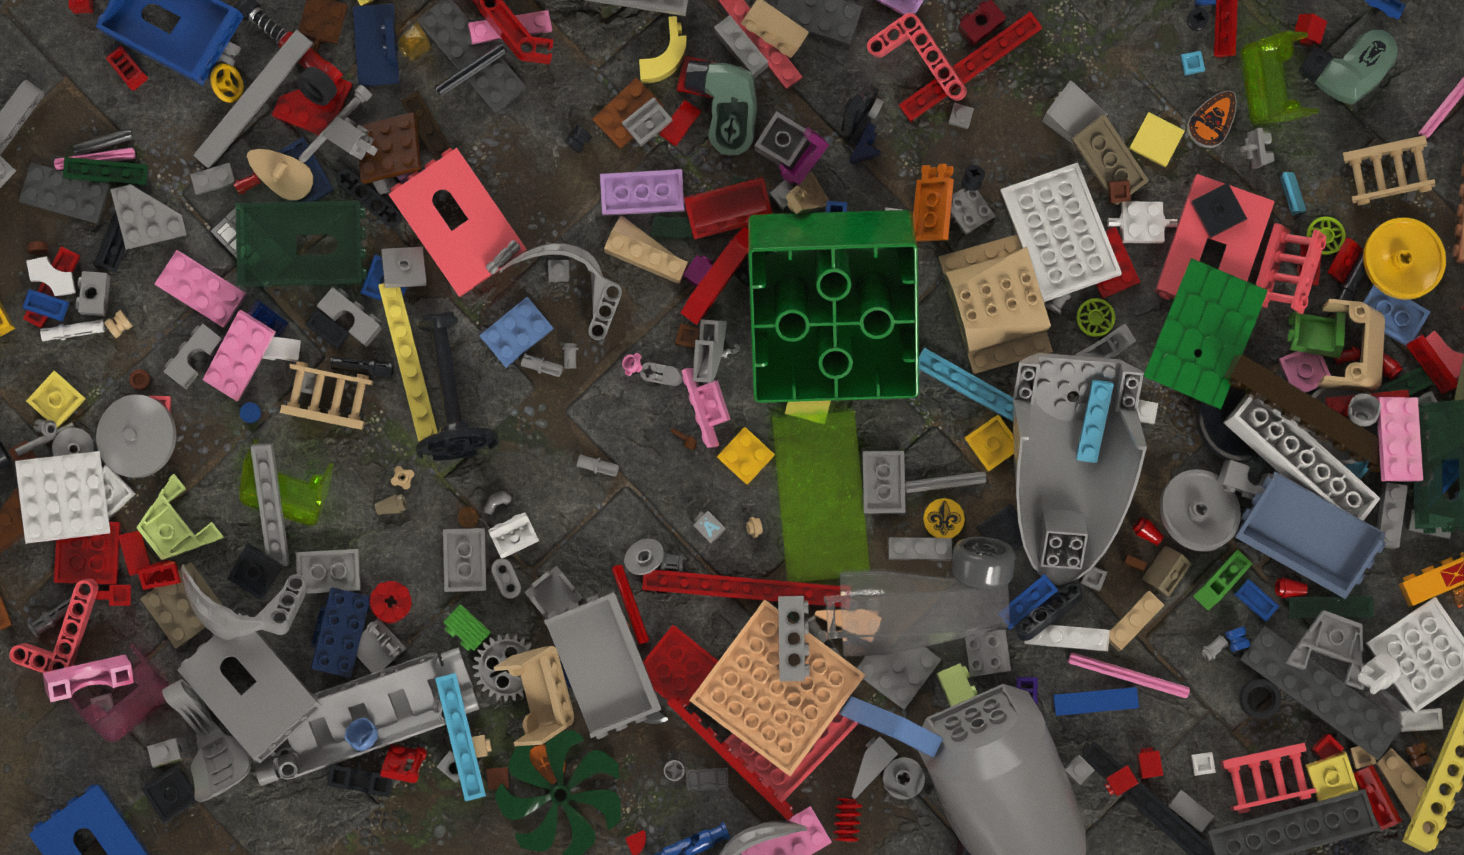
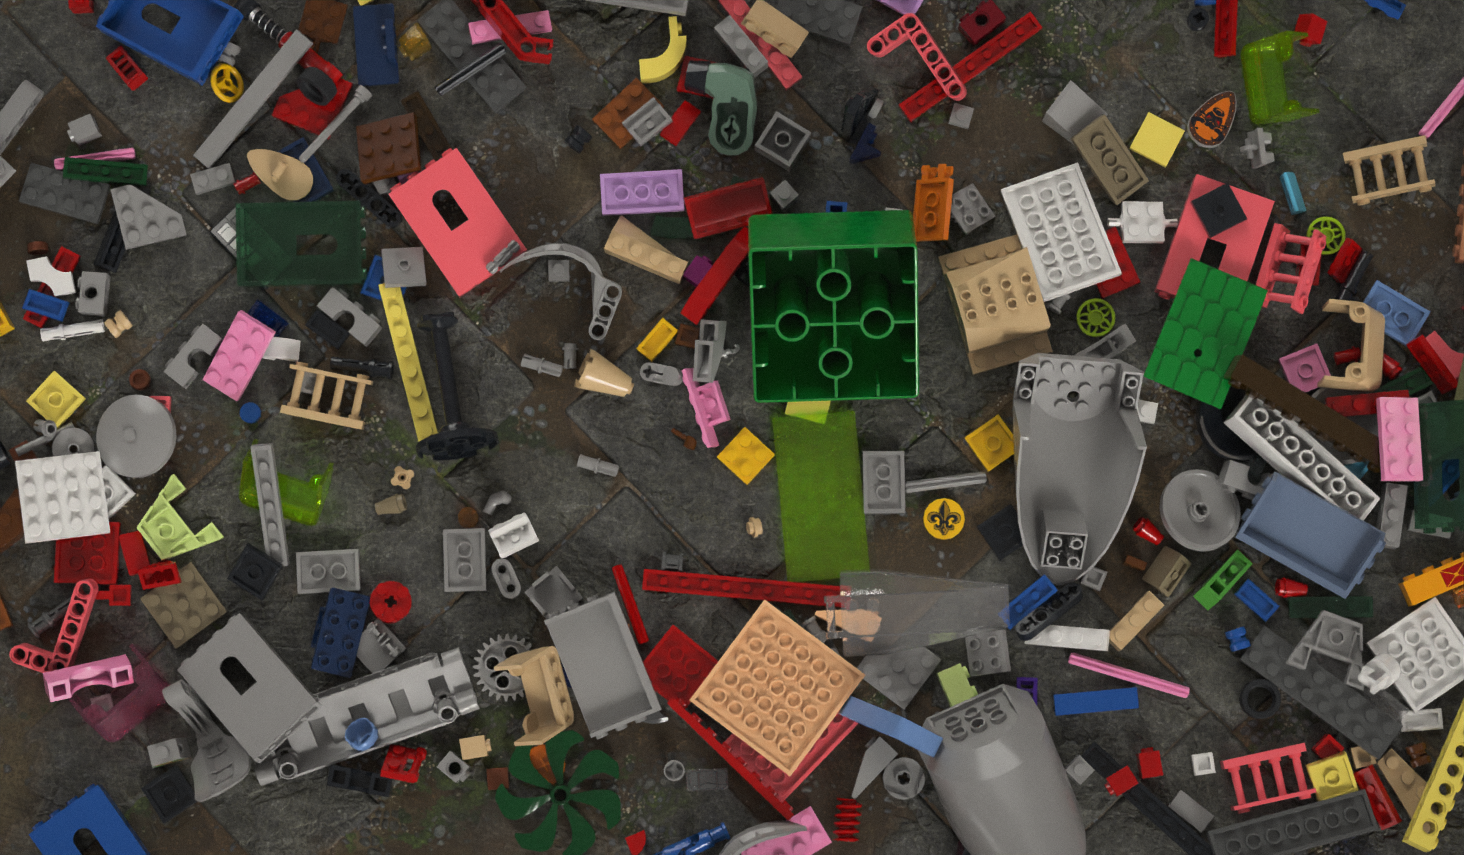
(84, 130): none -> light grey brick
(103, 142): dark grey axle -> none
(200, 289): bright pink plate -> none
(228, 625): light grey piece -> none
(350, 138): light grey hinge -> none
(460, 737): medium azure plate -> none
(466, 627): bright green brick -> none
(516, 332): medium blue plate -> none
(603, 376): none -> tan cone
(632, 363): bright pink plate -> none
(644, 556): light grey dish -> none
(657, 340): none -> yellow tile
(708, 526): light grey brick -> none
(786, 605): light grey brick -> none
(807, 160): magenta panel -> none
(807, 196): tan wing -> none
(920, 548): light grey arch -> none
(966, 384): medium azure plate -> none
(973, 177): black wheel -> none
(983, 562): dark grey wheel -> none
(1094, 421): medium azure plate -> none
(1119, 191): copper tile -> none
(1192, 63): medium azure tile -> none
(1214, 648): light grey pin -> none
(1317, 334): bright green panel -> none
(1357, 71): sand green piece -> none
(1364, 409): light grey hair -> none
(1404, 258): yellow dish -> none

